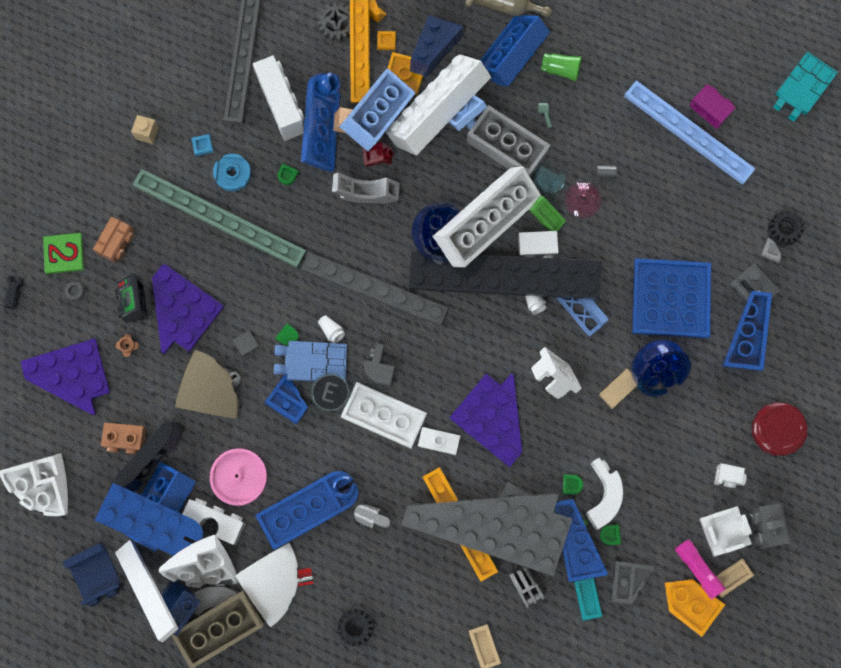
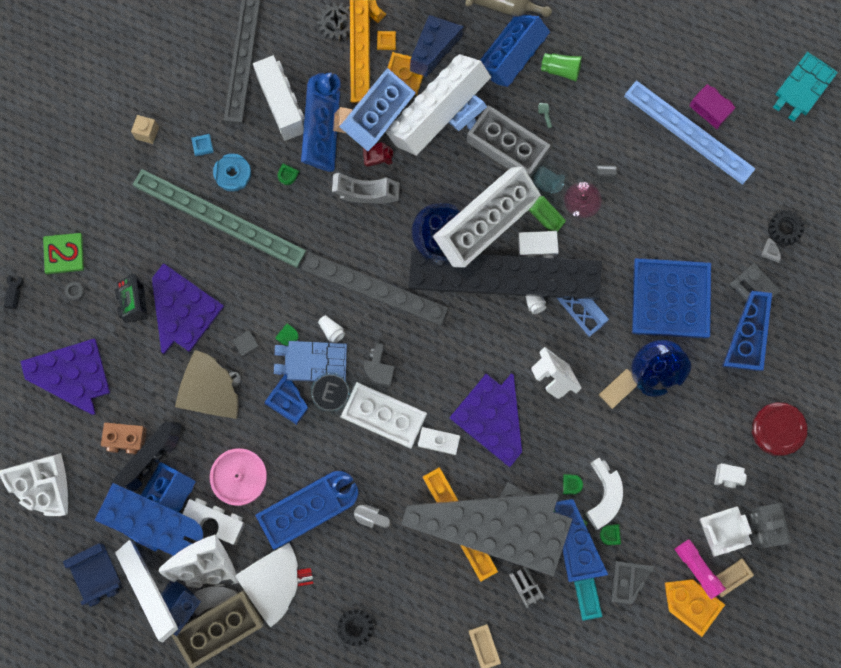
(114, 240): nougat brick -> none
(121, 345): nougat plate -> none

